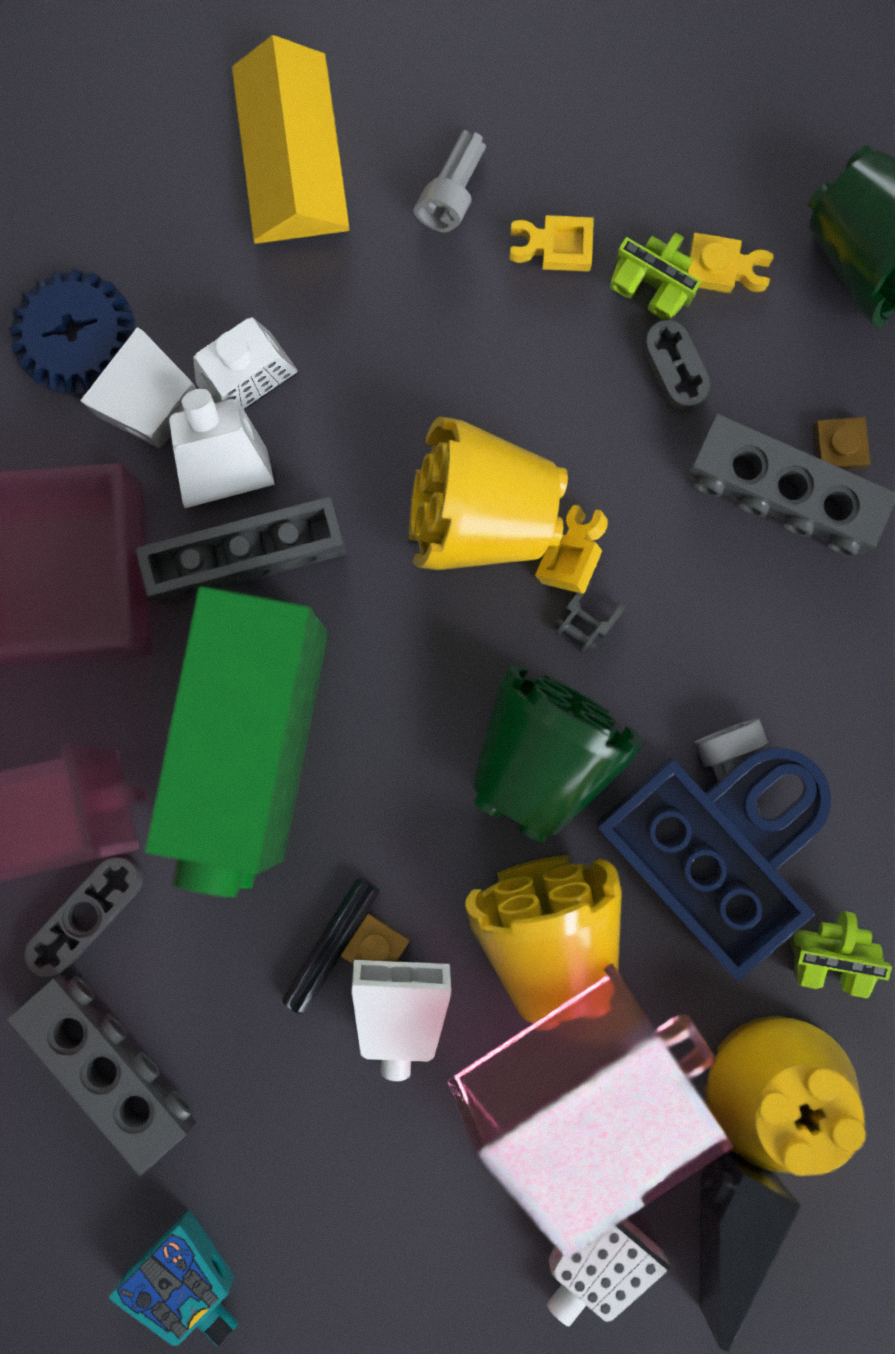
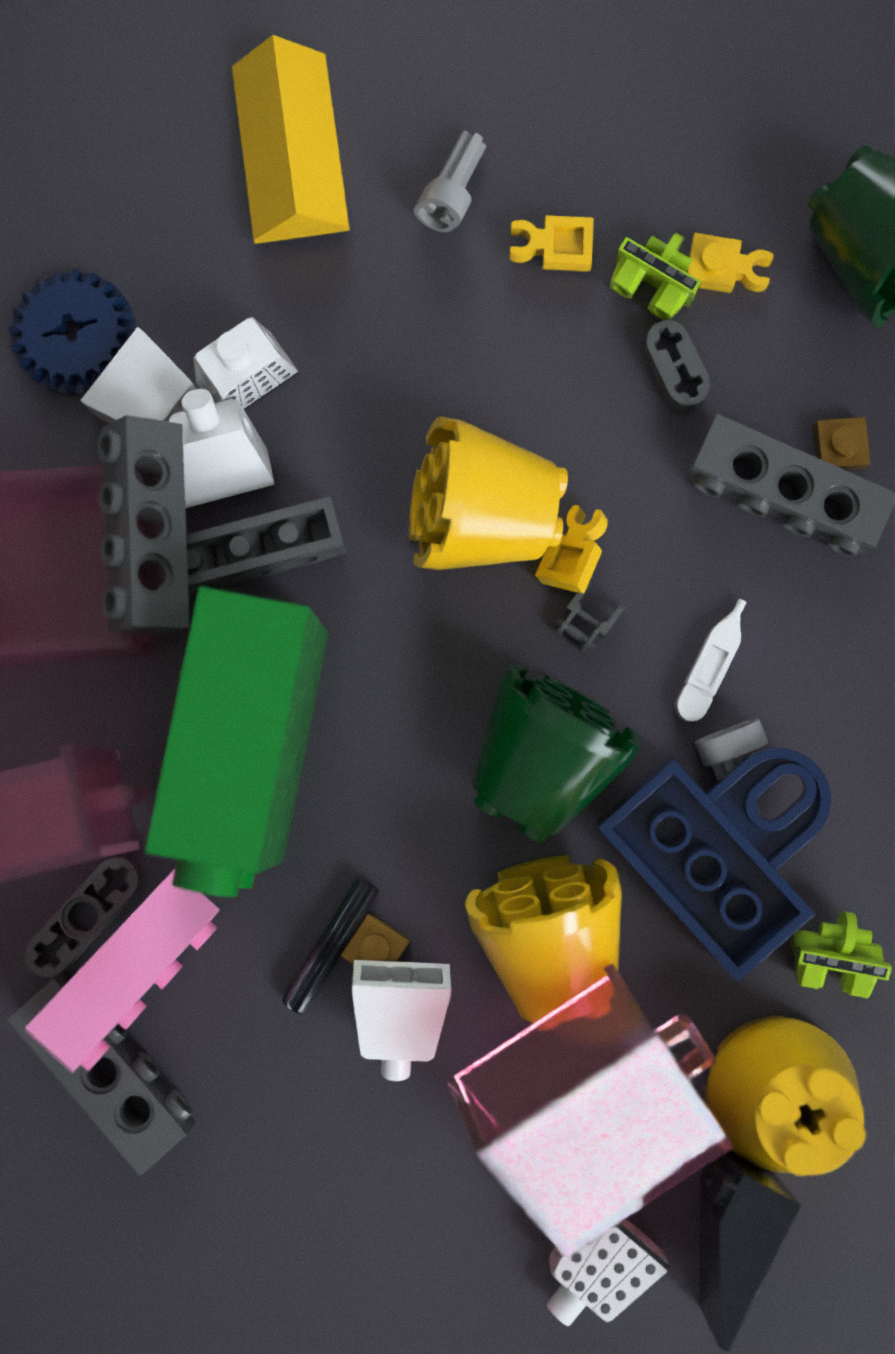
(120, 973): none -> bright pink brick
(159, 504): none -> dark grey brick
(179, 1286): torso -> none
(710, 667): none -> white piece

